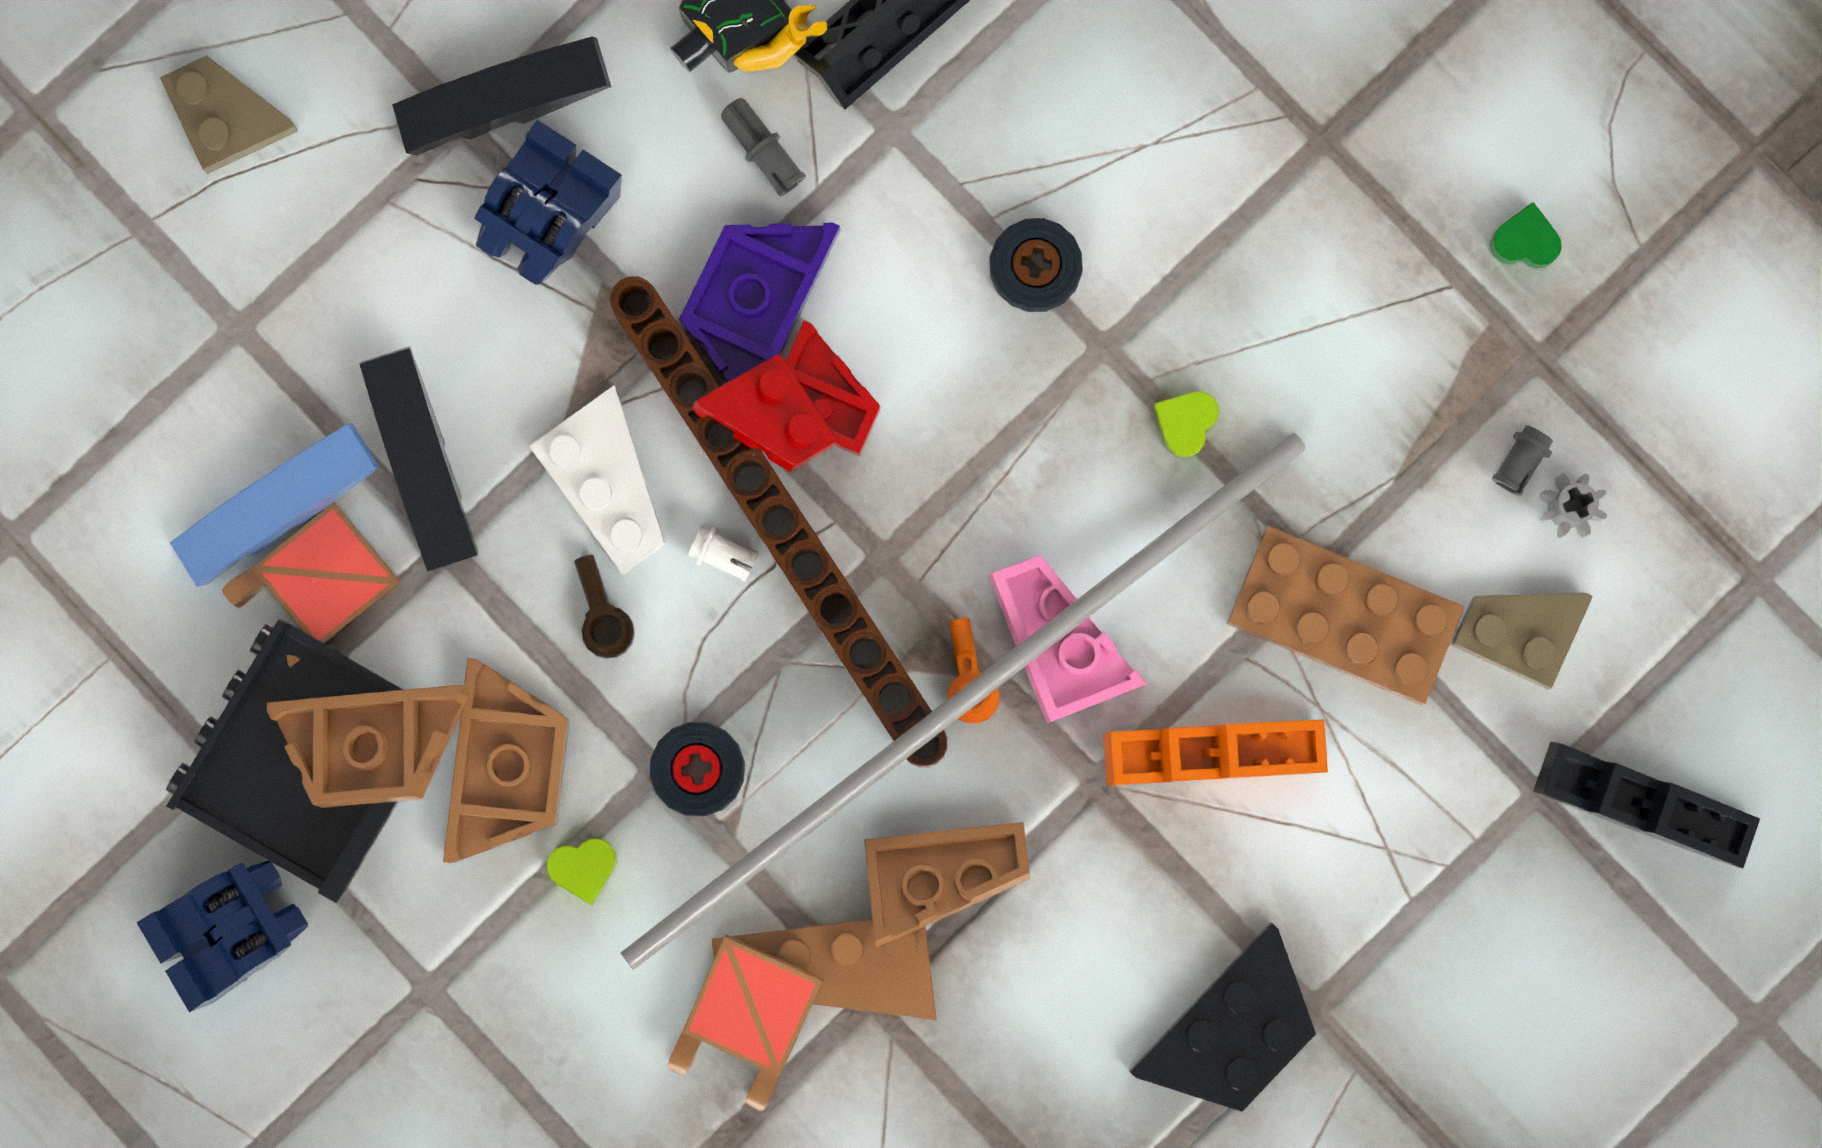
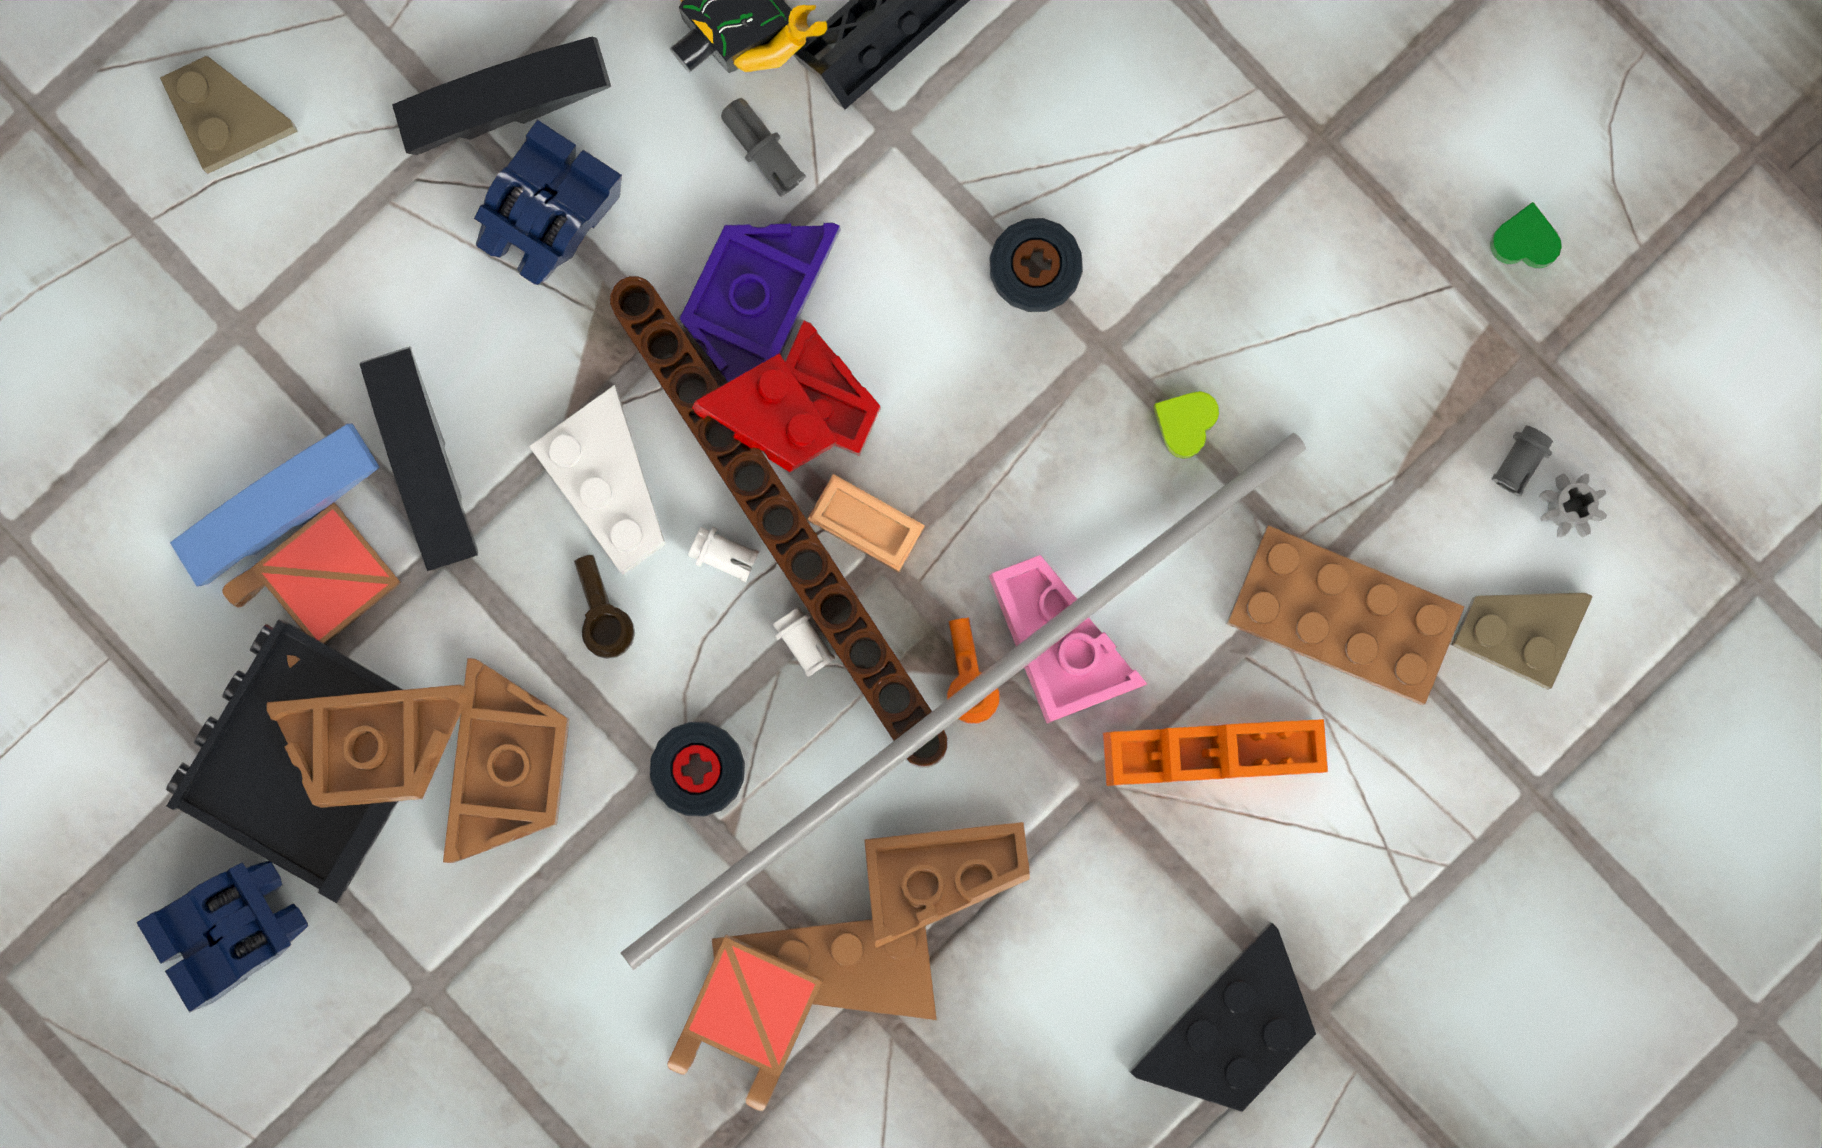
(583, 869): lime tile -> none
(803, 641): none -> white pin
(866, 523): none -> light nougat tile
(1646, 805): black slope -> none

